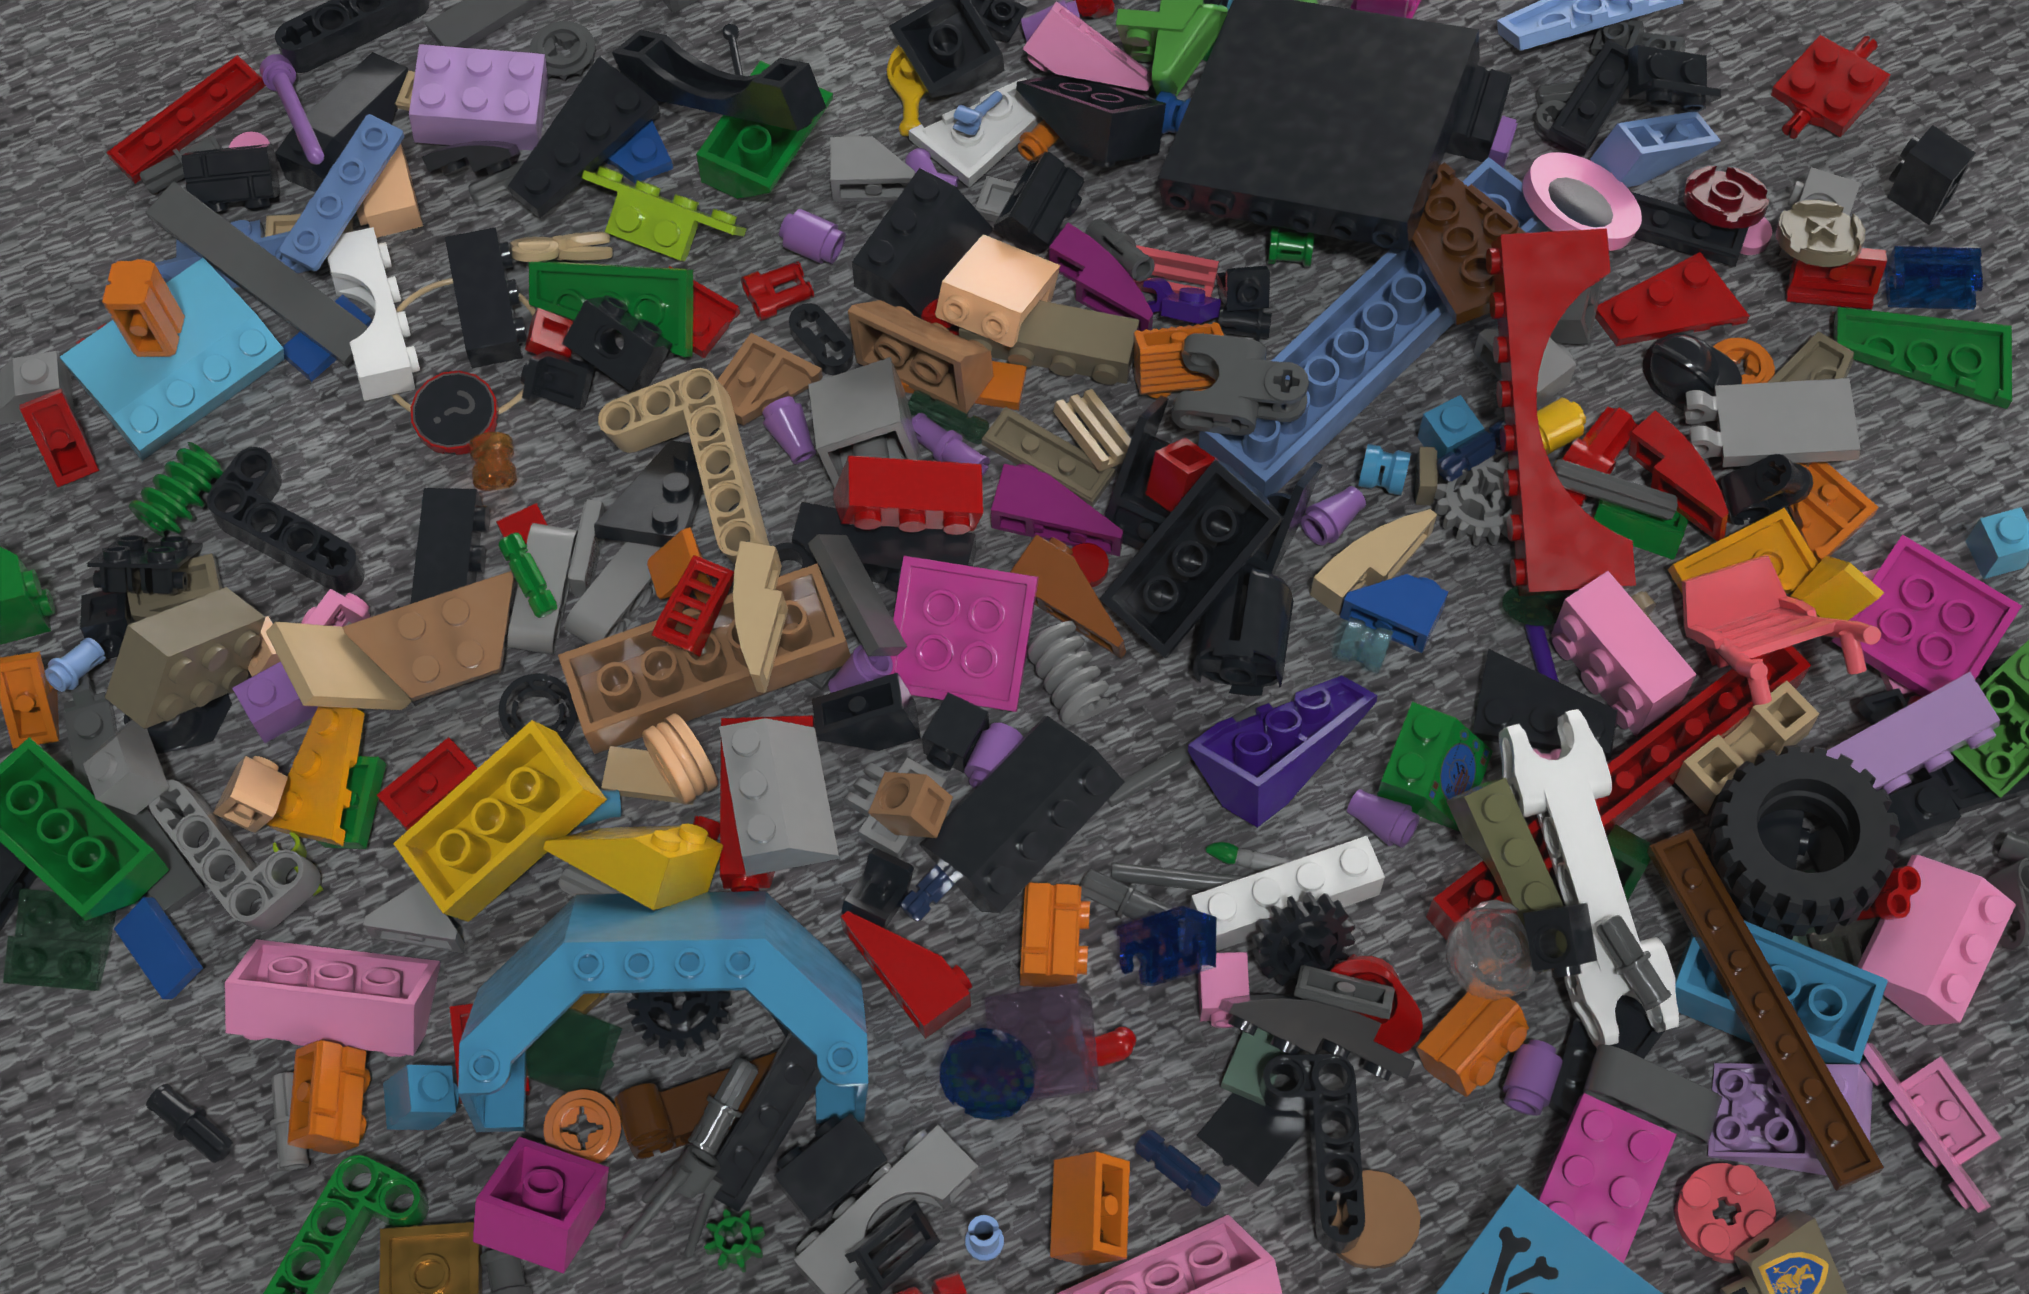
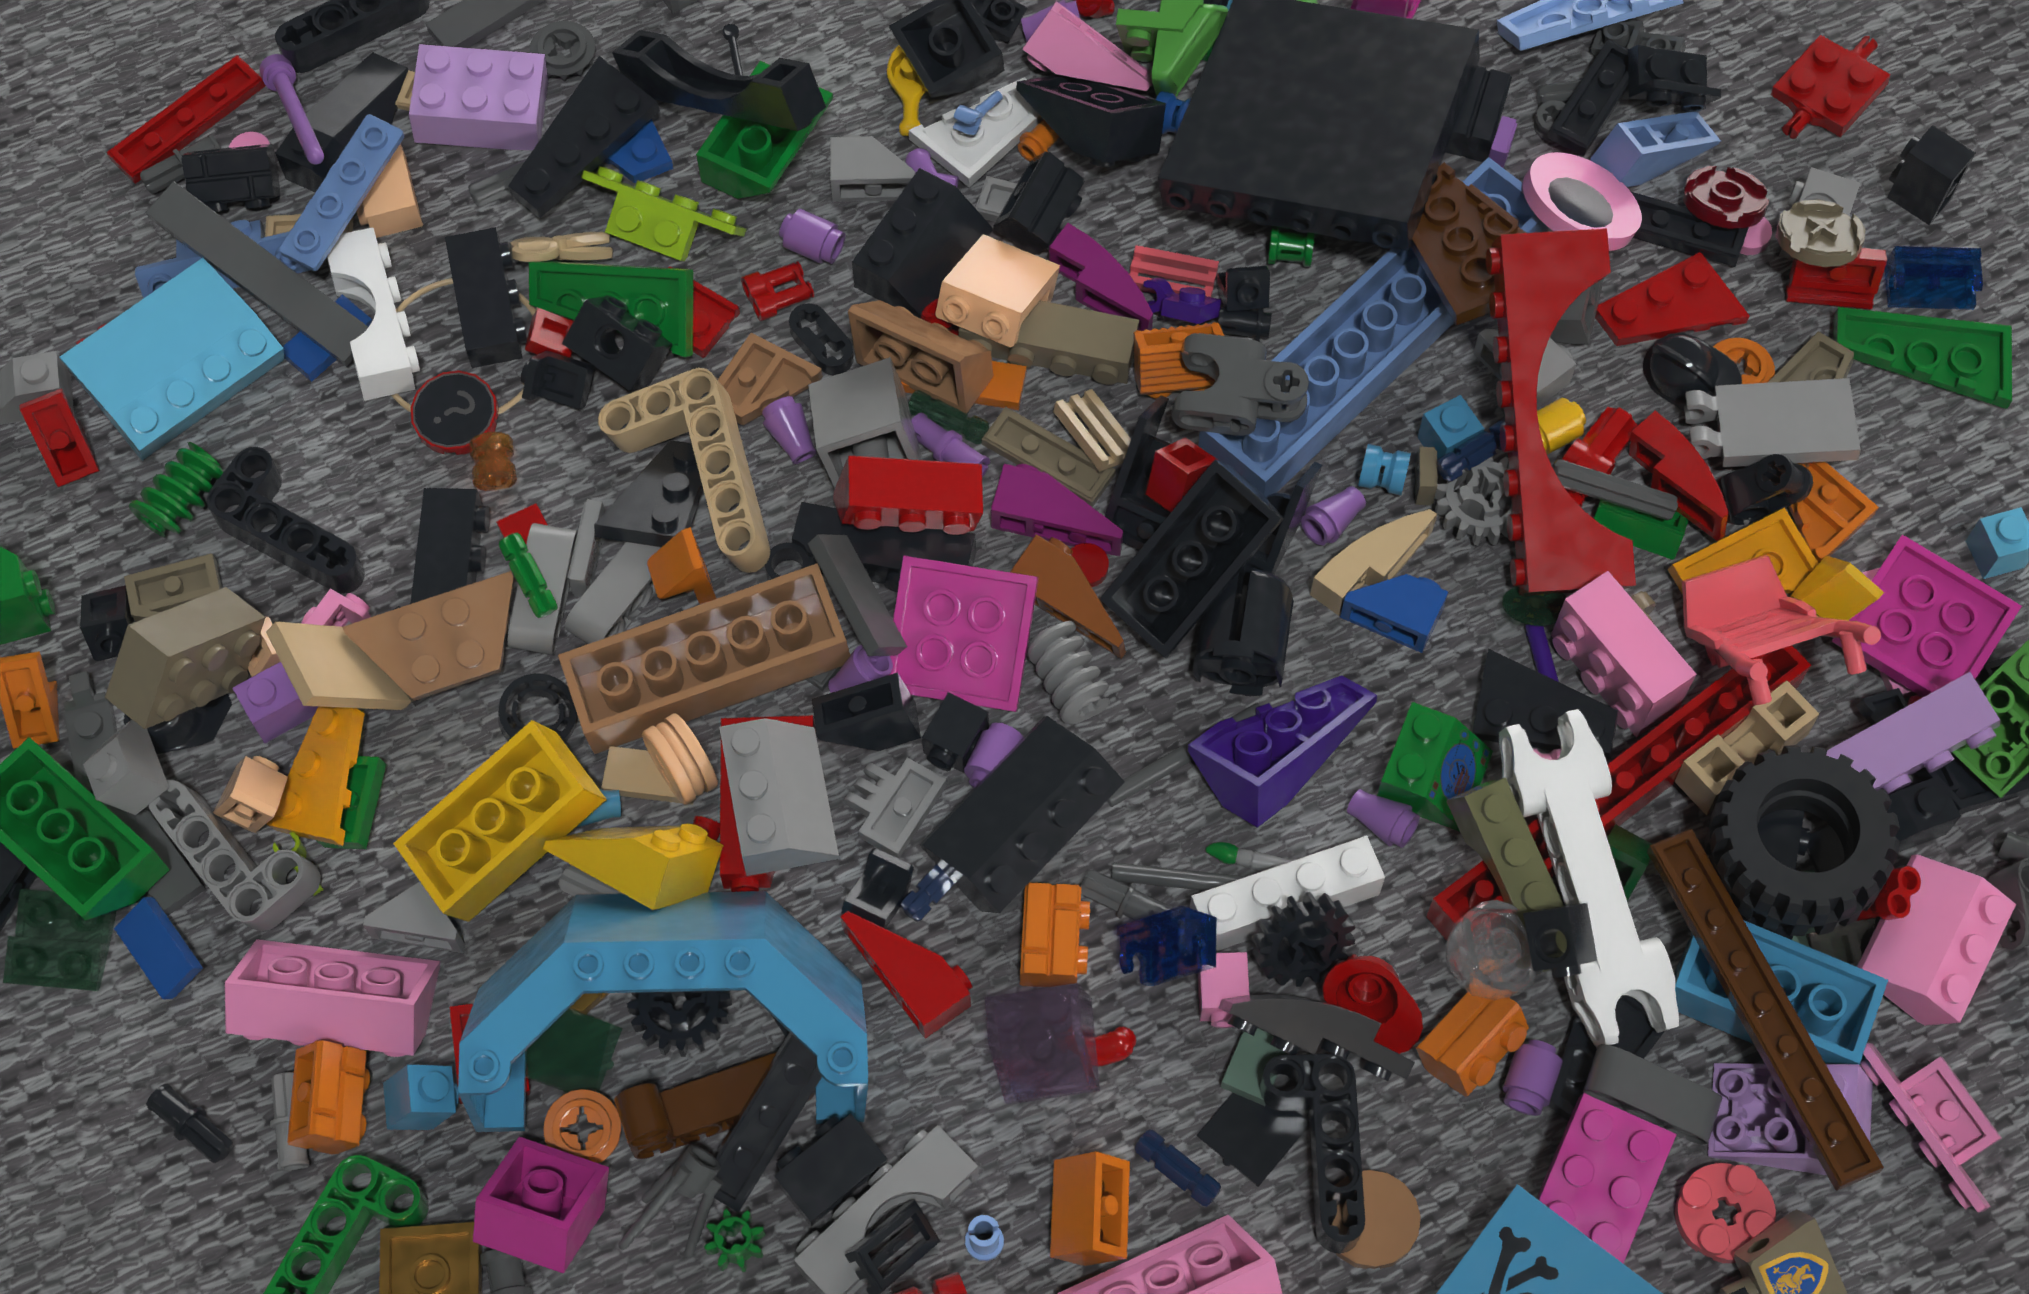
(67, 671): light blue pin -> none
(143, 308): orange brick -> none
(153, 562): black hinge -> none
(426, 783): red plate -> none
(480, 154): black slope -> none
(701, 627): red slope -> none
(723, 1107): dark grey axle -> none
(758, 608): tan slope -> none
(910, 804): medium nougat brick -> none
(988, 1073): clear blue tile -> none
(1133, 259): dark grey pin -> none
(1344, 992): dark grey slope -> none
(1364, 644): clear light blue wheel -> none
(1633, 962): dark grey axle -> none

